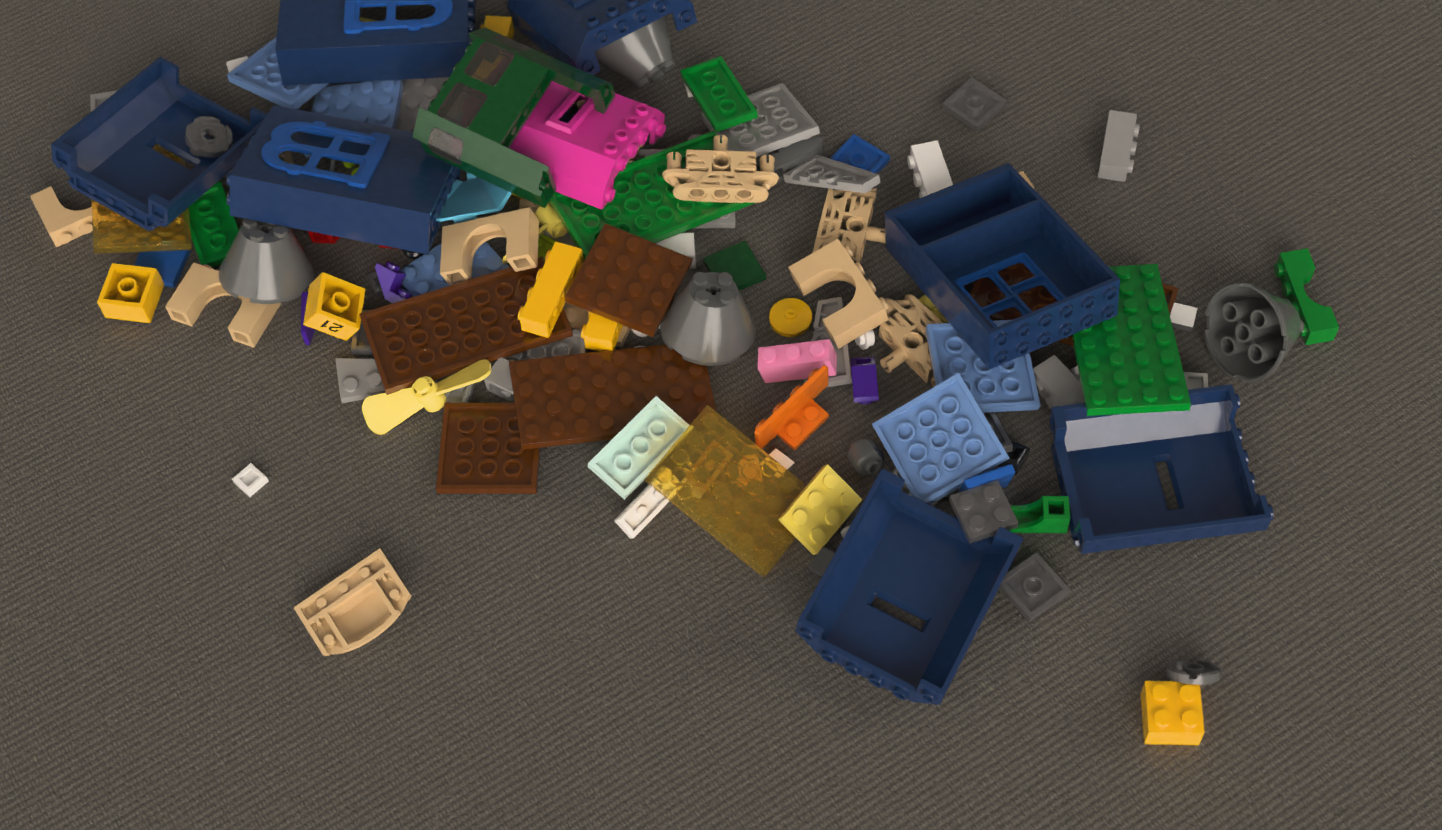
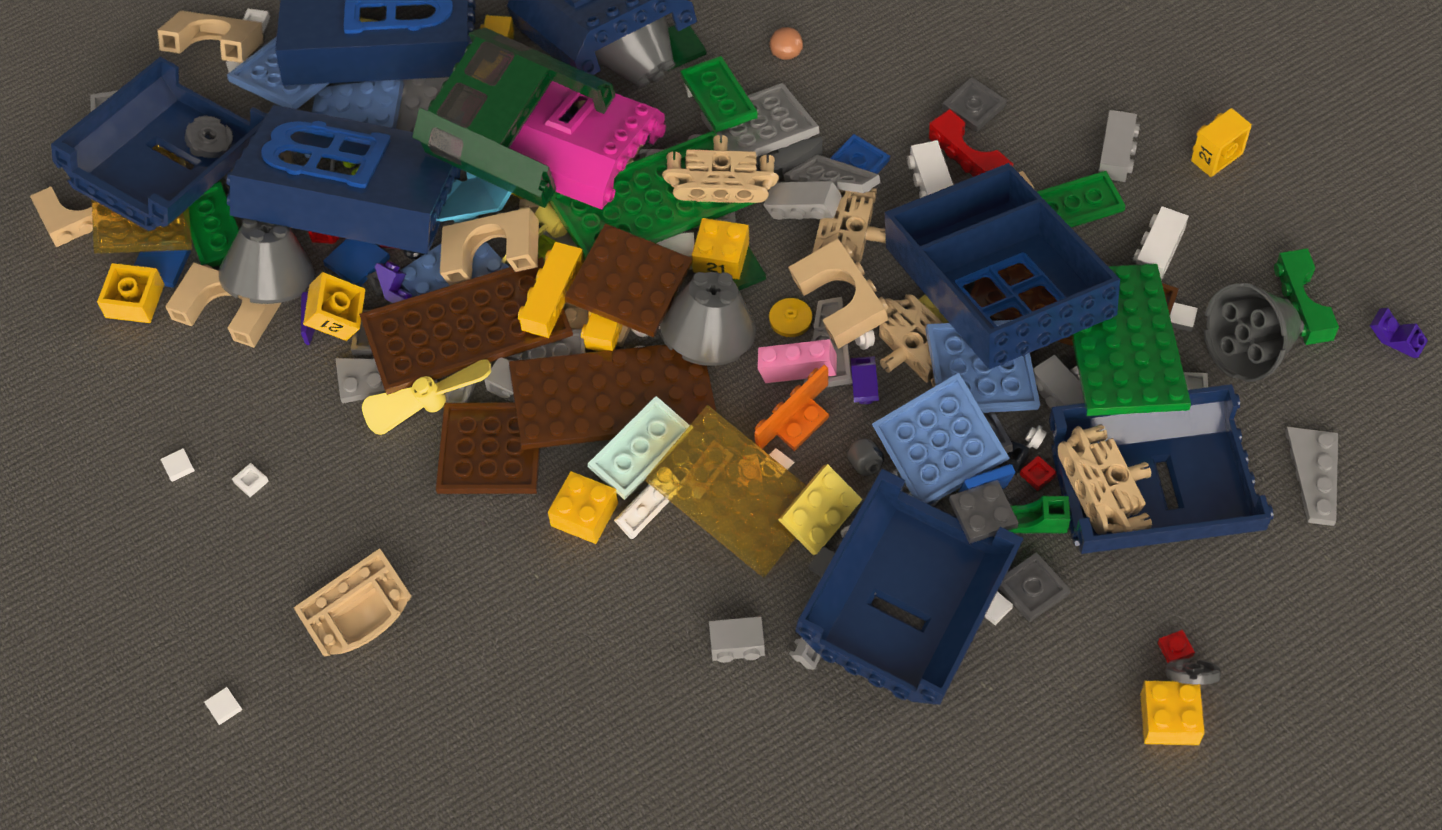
(177, 465): none -> white tile
(223, 705): none -> white tile
(237, 36): none -> tan arch
(257, 16): none -> white plate
(355, 260): none -> blue tile
(583, 507): none -> yellow brick
(685, 46): none -> dark green tile
(720, 247): none -> yellow brick
(737, 639): none -> light grey brick
(786, 43): none -> nougat hair
(803, 200): none -> light grey brick
(805, 654): none -> light grey tile
(949, 132): none -> red arch
(998, 609): none -> white tile
(1035, 437): none -> white plate
(1038, 473): none -> red plate
(1084, 199): none -> green plate
(1092, 474): none -> tan piece
(1162, 239): none -> white brick
(1176, 646): none -> red plate
(1220, 142): none -> yellow brick
(1316, 470): none -> light grey wing
(1404, 337): none -> dark purple slope

